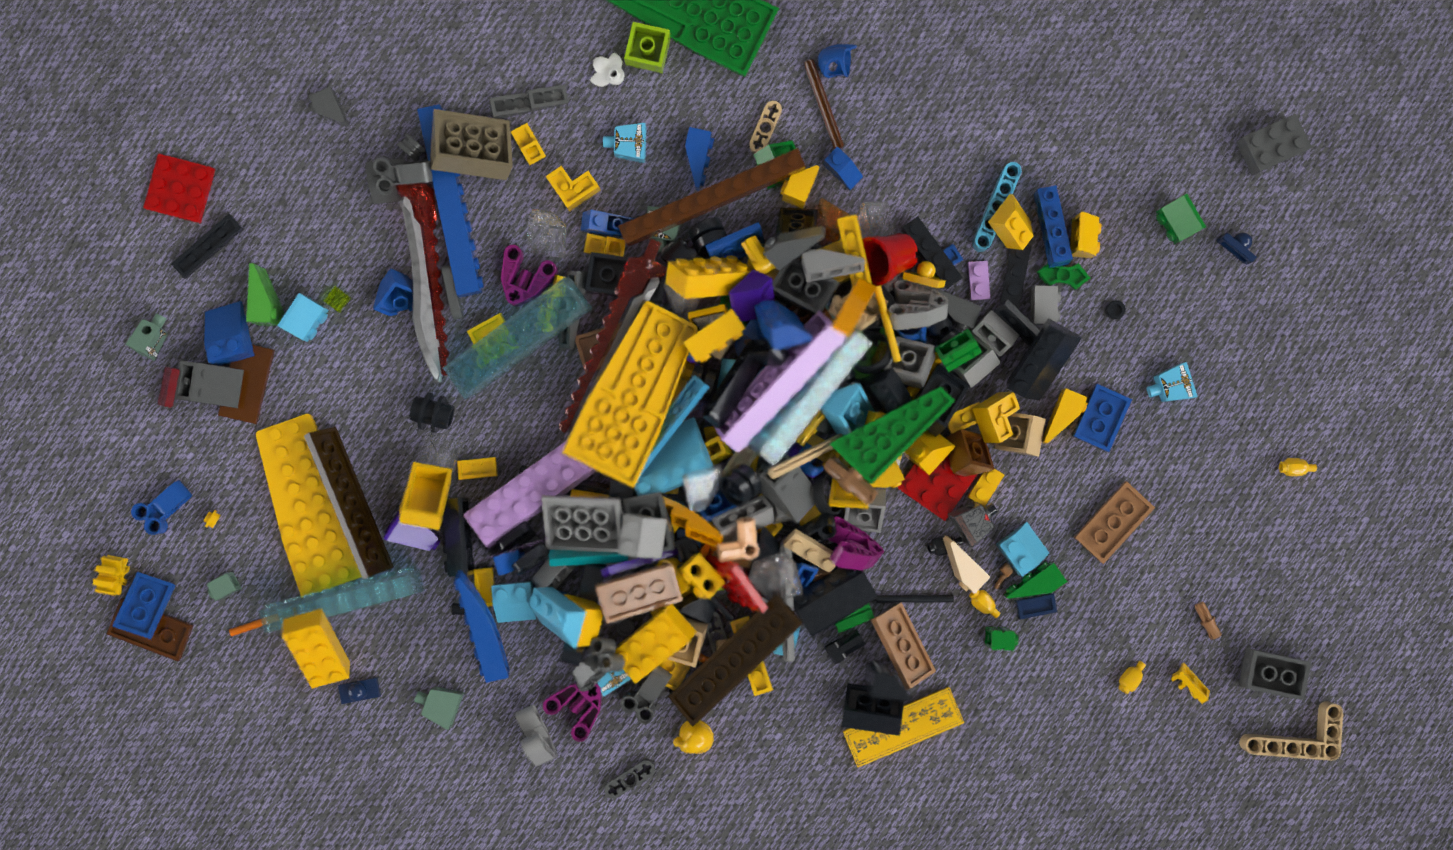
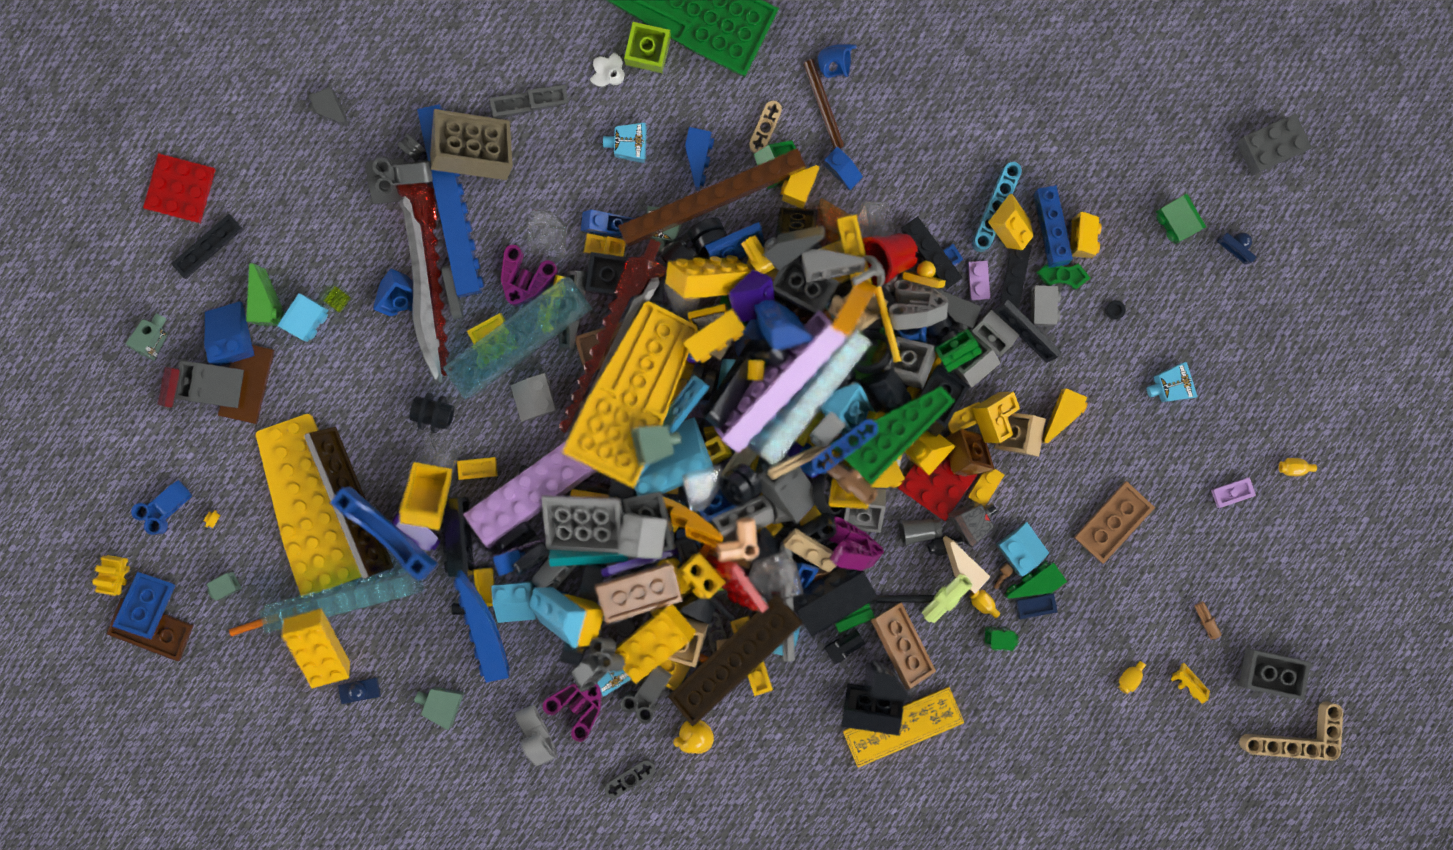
(403, 548): none -> blue arch
(528, 144): yellow slope -> none
(534, 397): none -> light grey slope
(573, 192): yellow panel -> none
(653, 443): none -> sand green torso
(755, 370): none -> yellow tile
(826, 430): none -> light grey slope
(846, 448): none -> blue beam
(876, 269): none -> light grey plant
(919, 530): none -> dark grey plant
(947, 598): none -> yellowish green piece
(1043, 360): black slope -> none
(1102, 417): blue plate -> none
(1233, 492): none -> lavender plate

